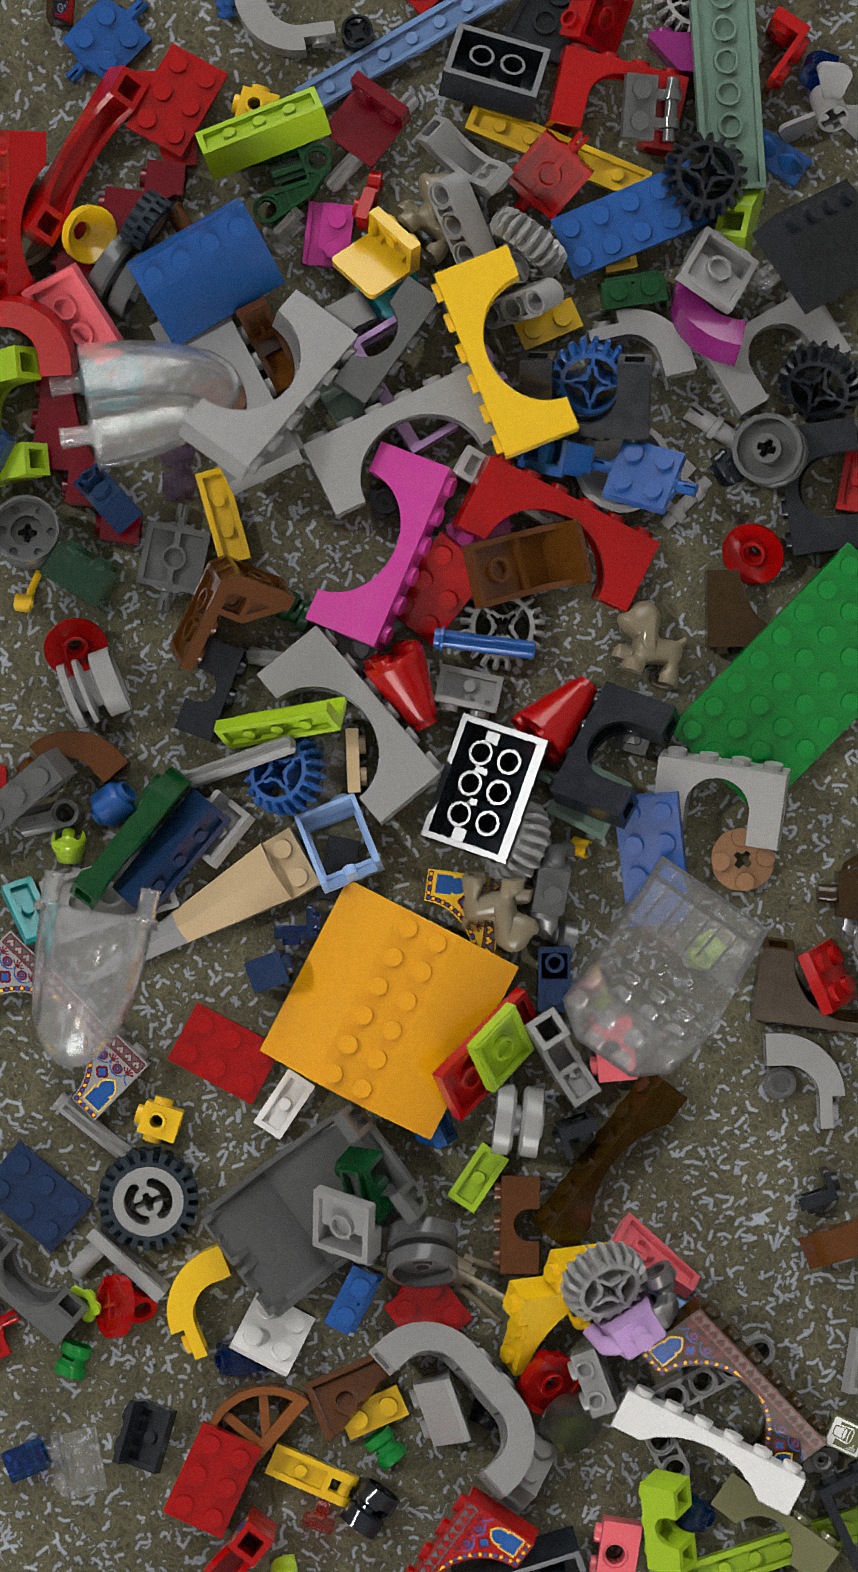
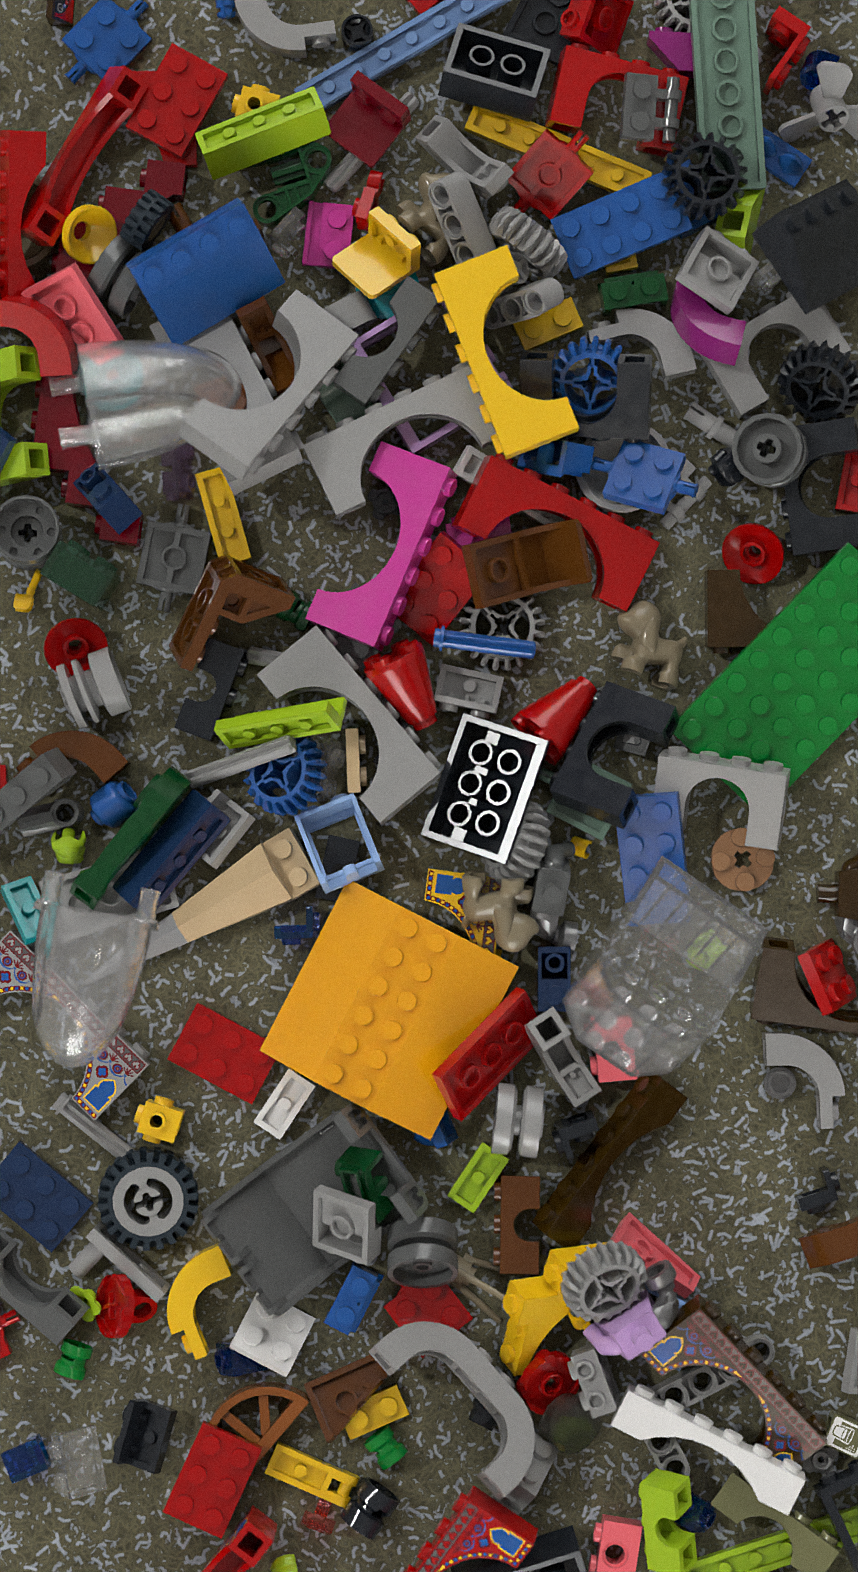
(269, 970): dark blue slope -> none
(441, 1409): light grey slope -> none
(500, 1047): lime tile -> none

